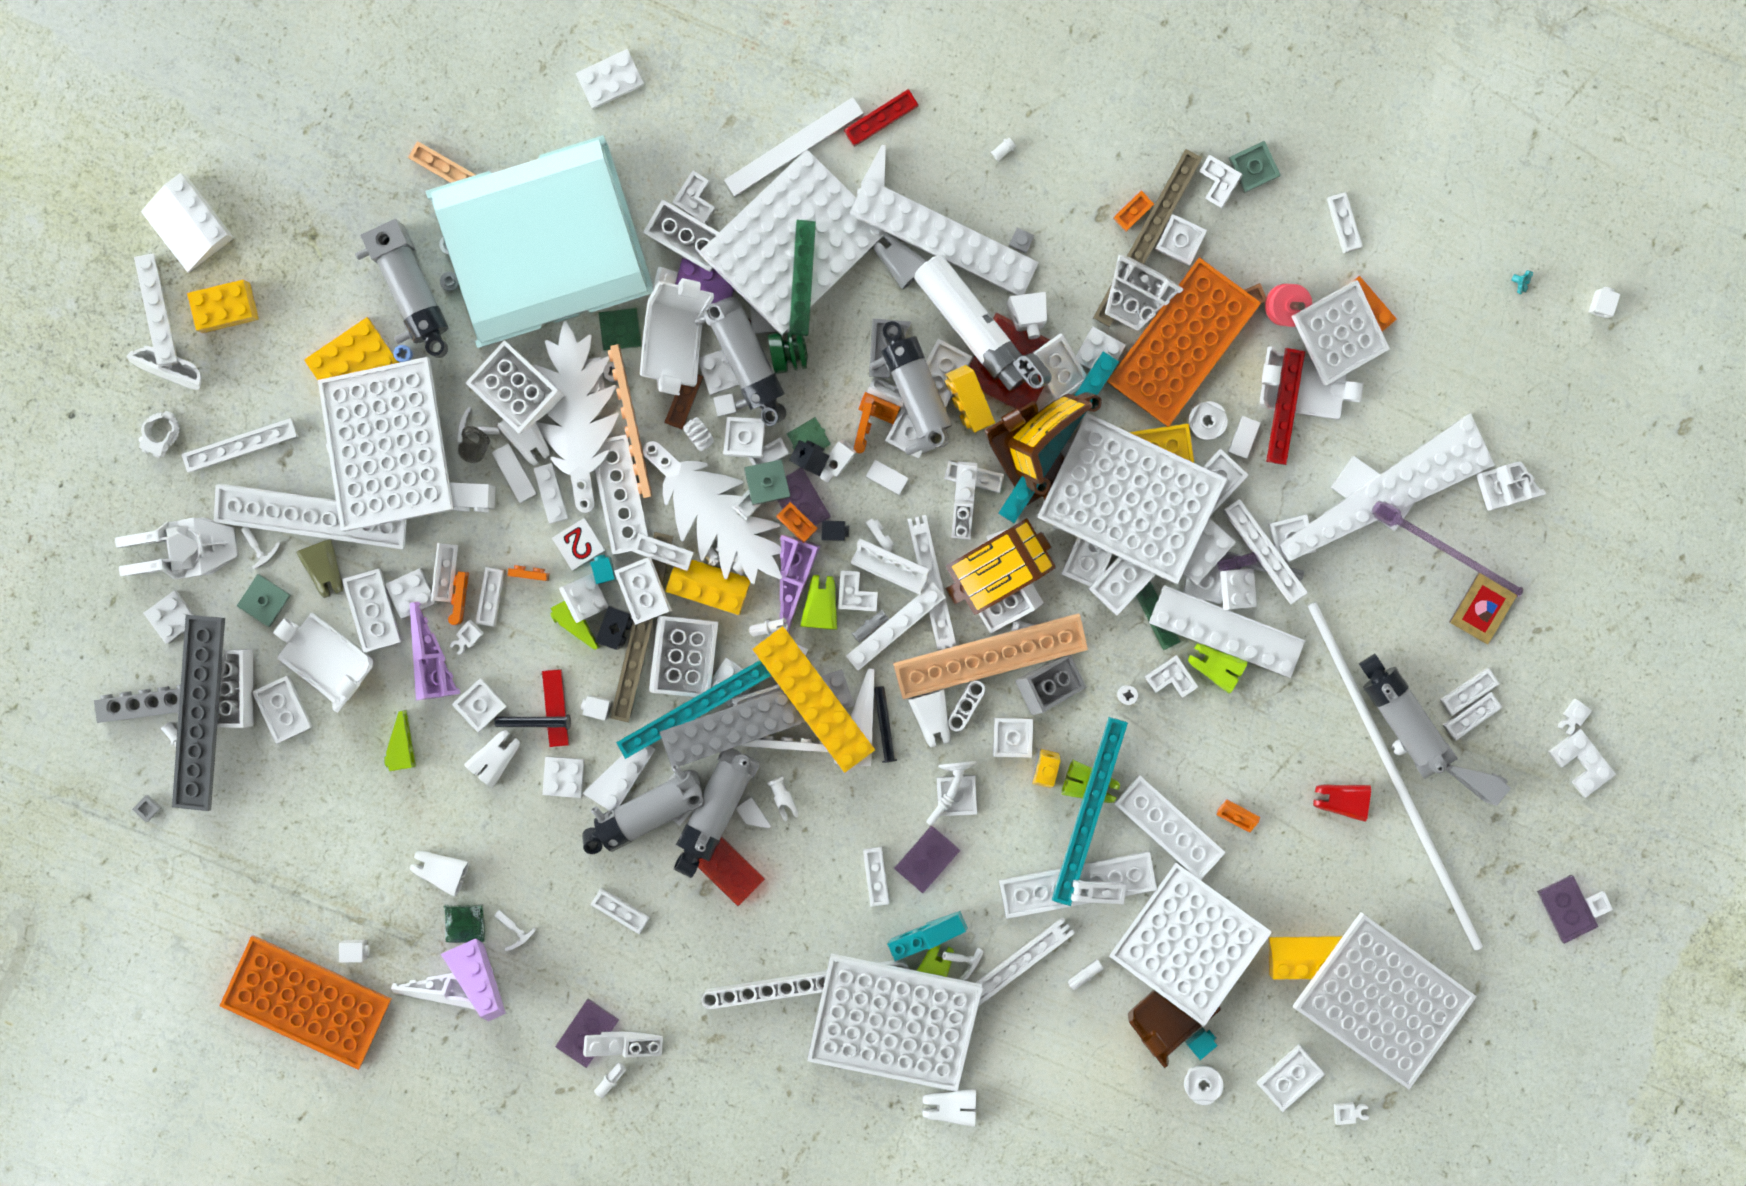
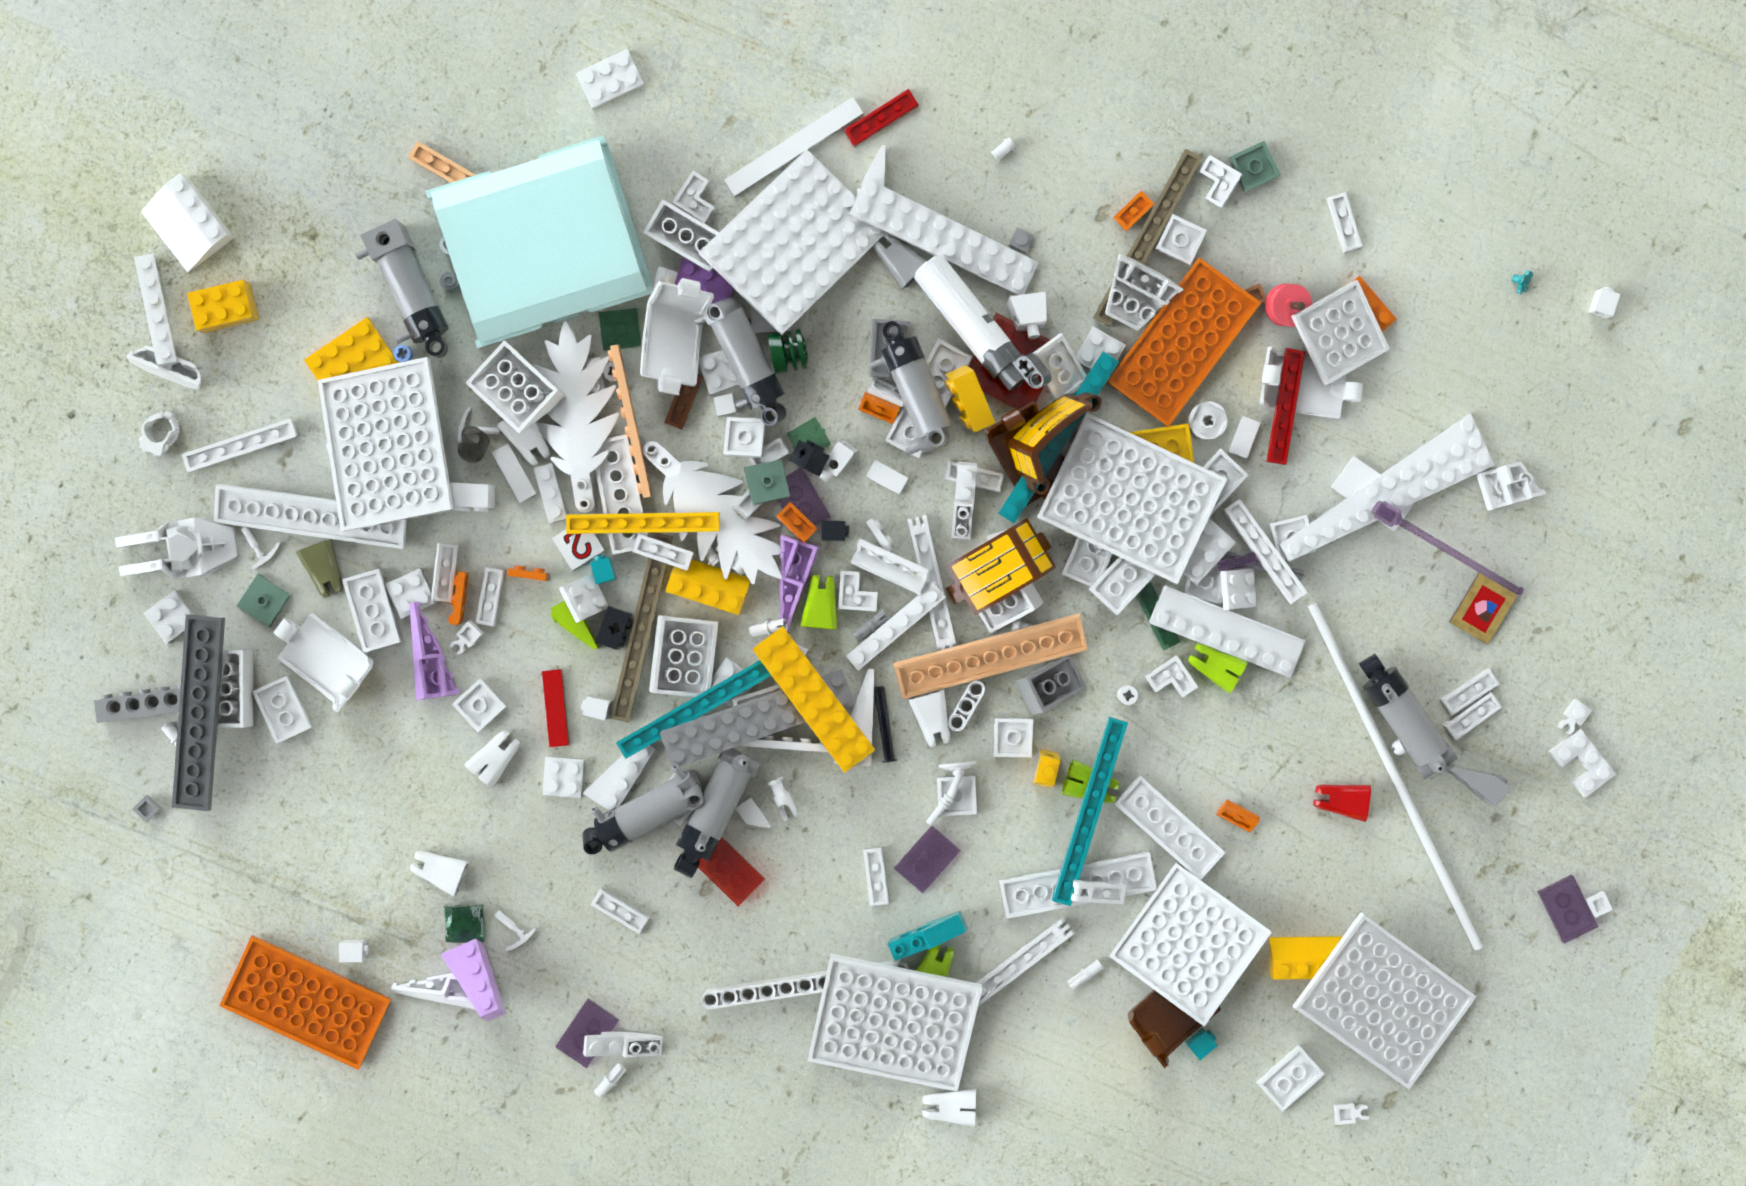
(400, 748): lime slope -> none
(533, 722): black axle -> none
(642, 590): white plate -> none
(643, 523): none -> yellow plate
(698, 434): white gear -> none
(802, 277): clear green plate -> none
(864, 425): orange plate -> none
(972, 960): white piece -> none
(1211, 1092): white plate -> none

